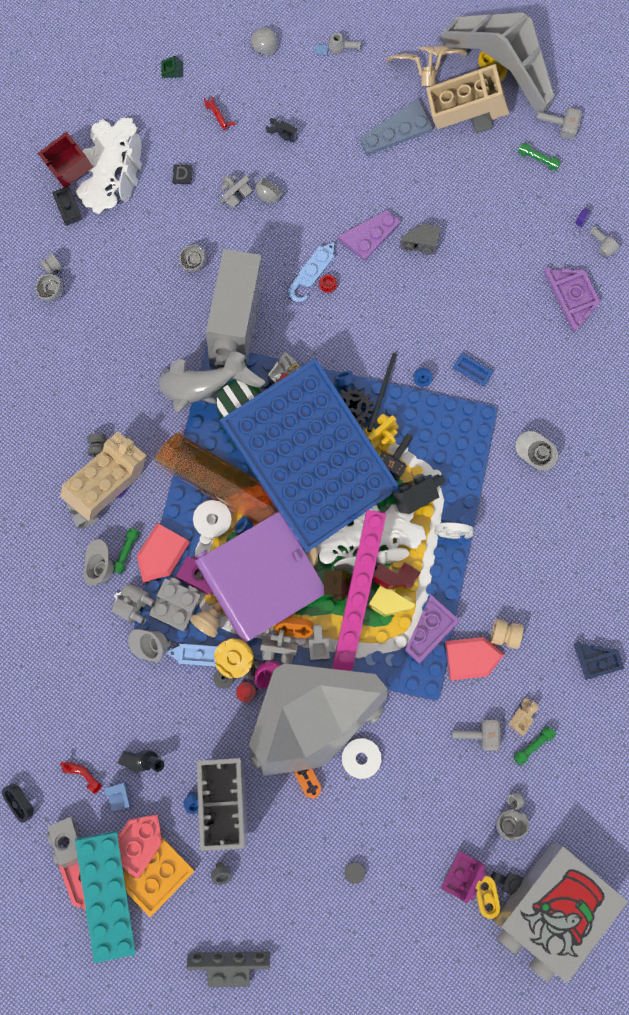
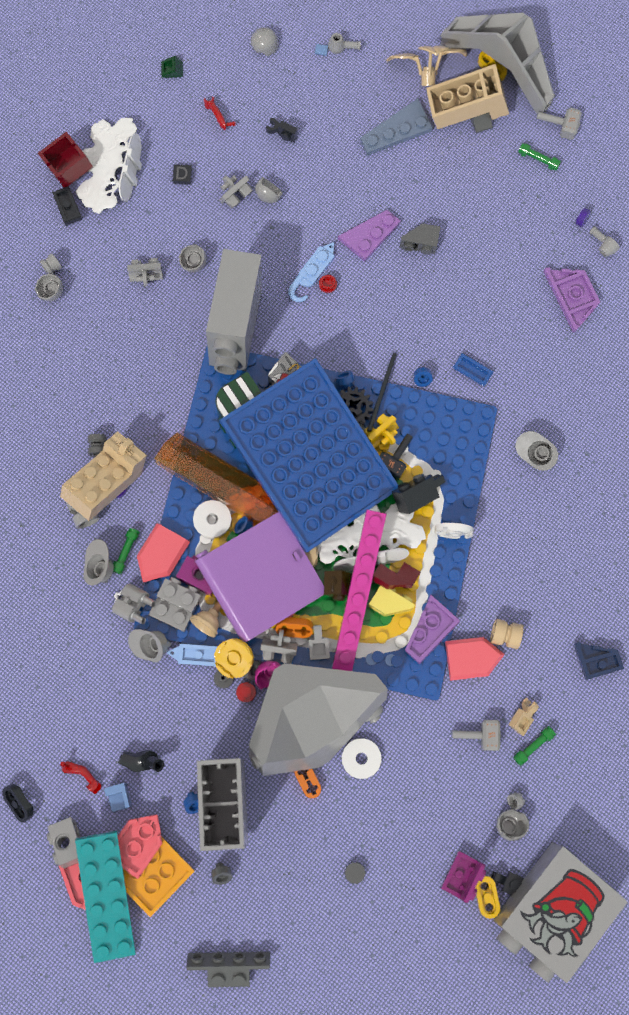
(145, 272): none -> light grey hips
(192, 386): light grey animal -> none

